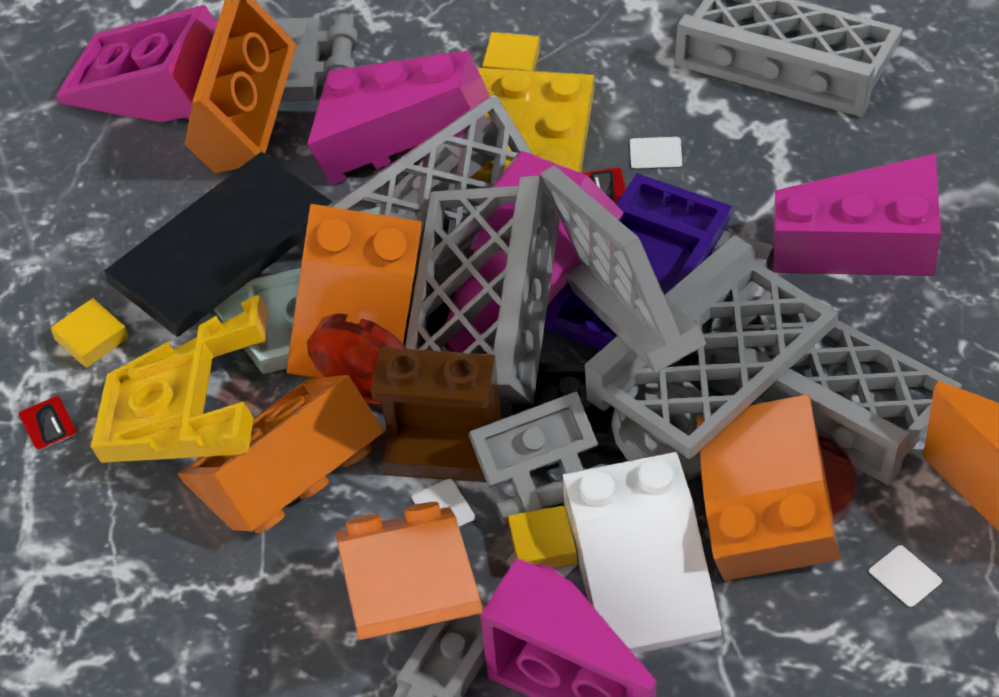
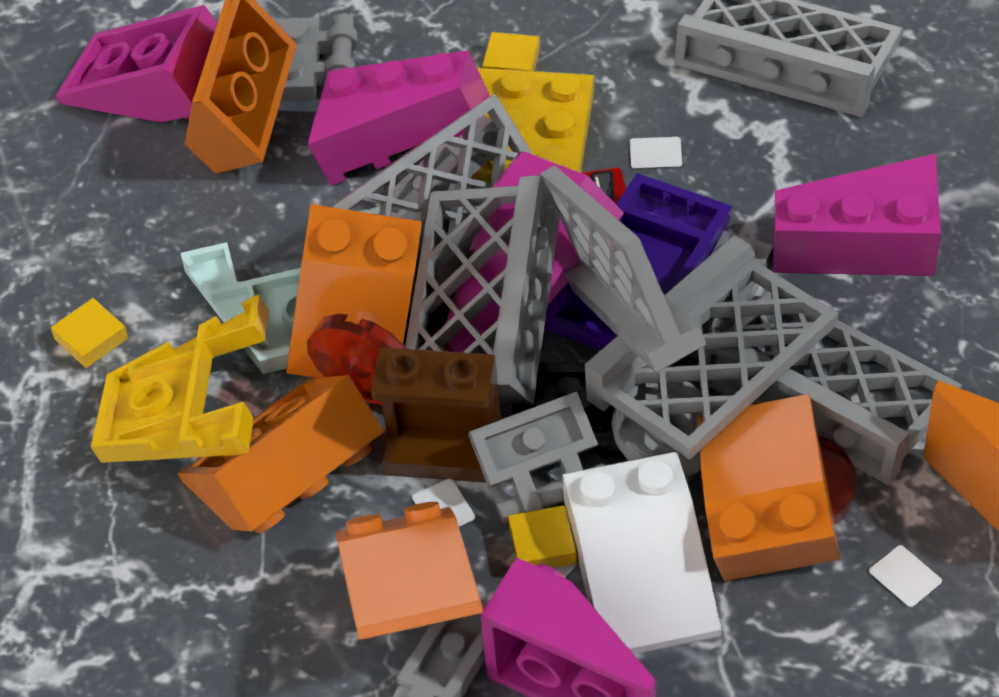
(47, 423): sticker -> none
(216, 244): black tile -> none

